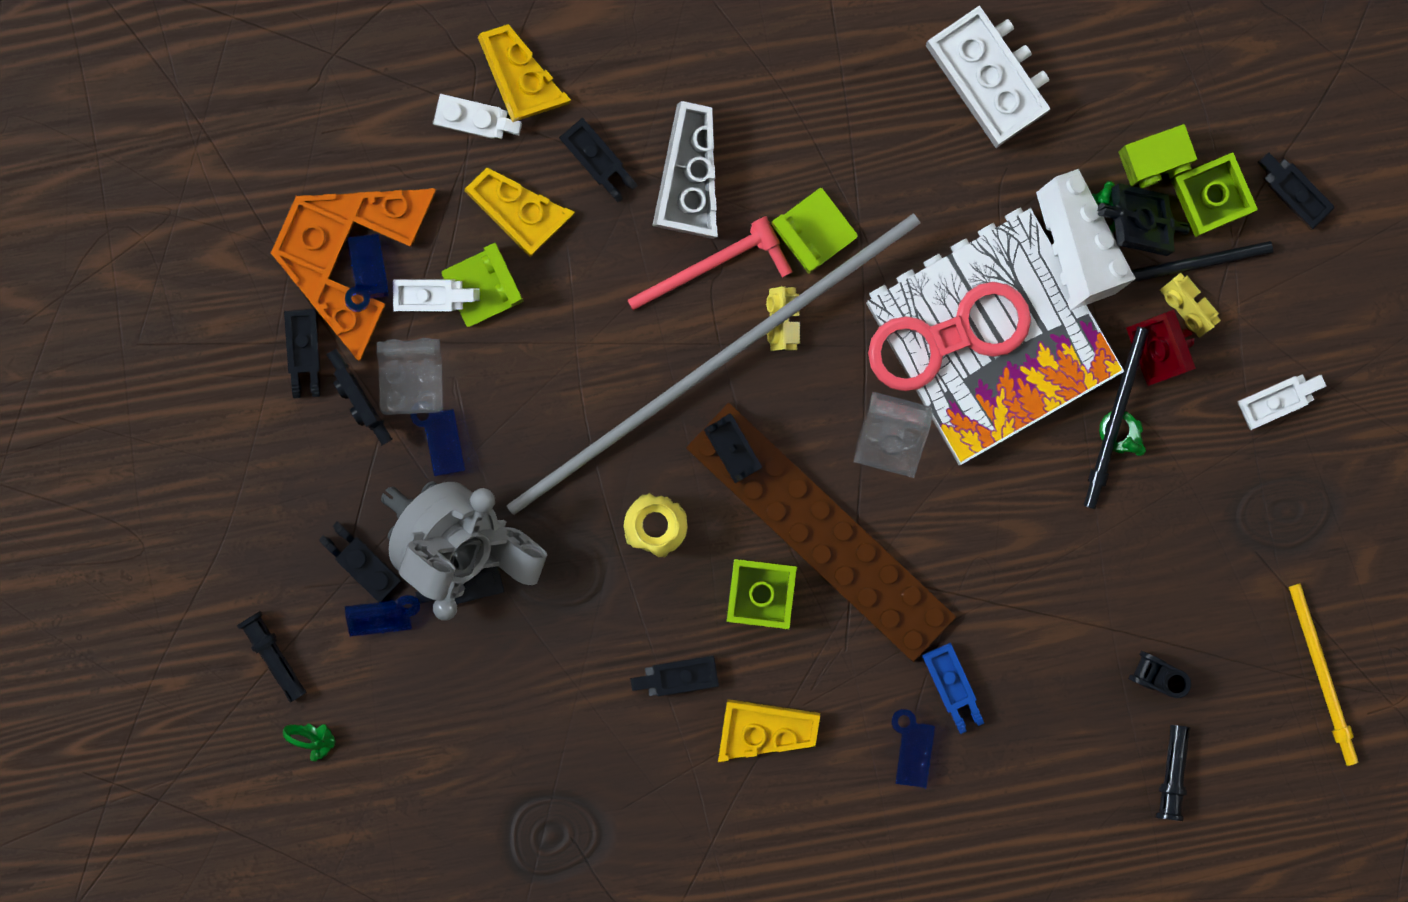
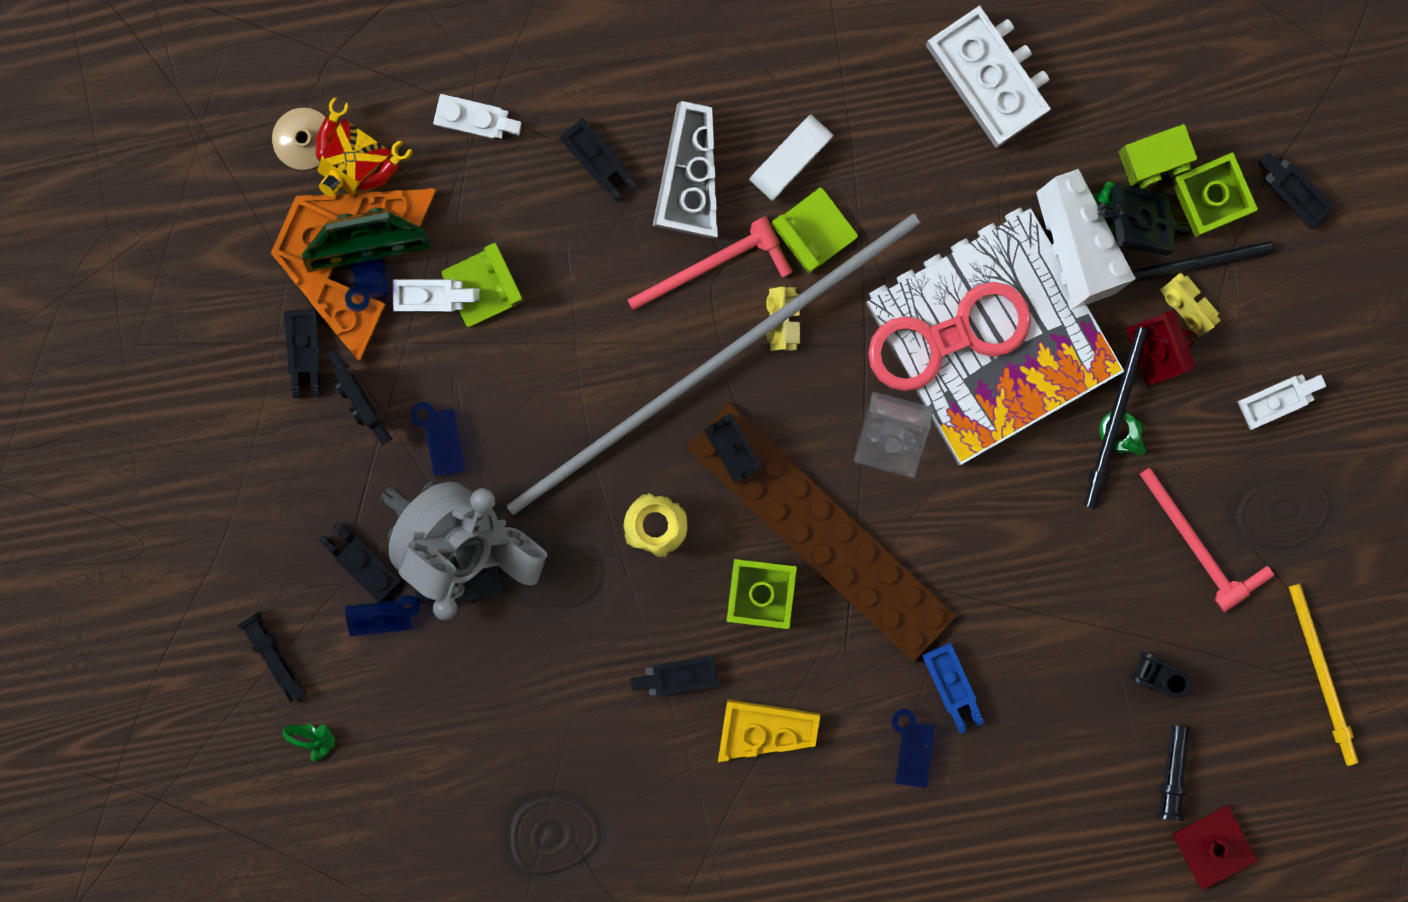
(284, 141): none -> tan dish
(351, 157): none -> torso
(363, 238): none -> dark green wedge
(410, 376): clear bracket -> none
(519, 77): yellow wing -> none
(519, 212): yellow wing -> none
(791, 157): none -> white beam
(1214, 847): none -> dark red tile
(1229, 592): none -> coral bar

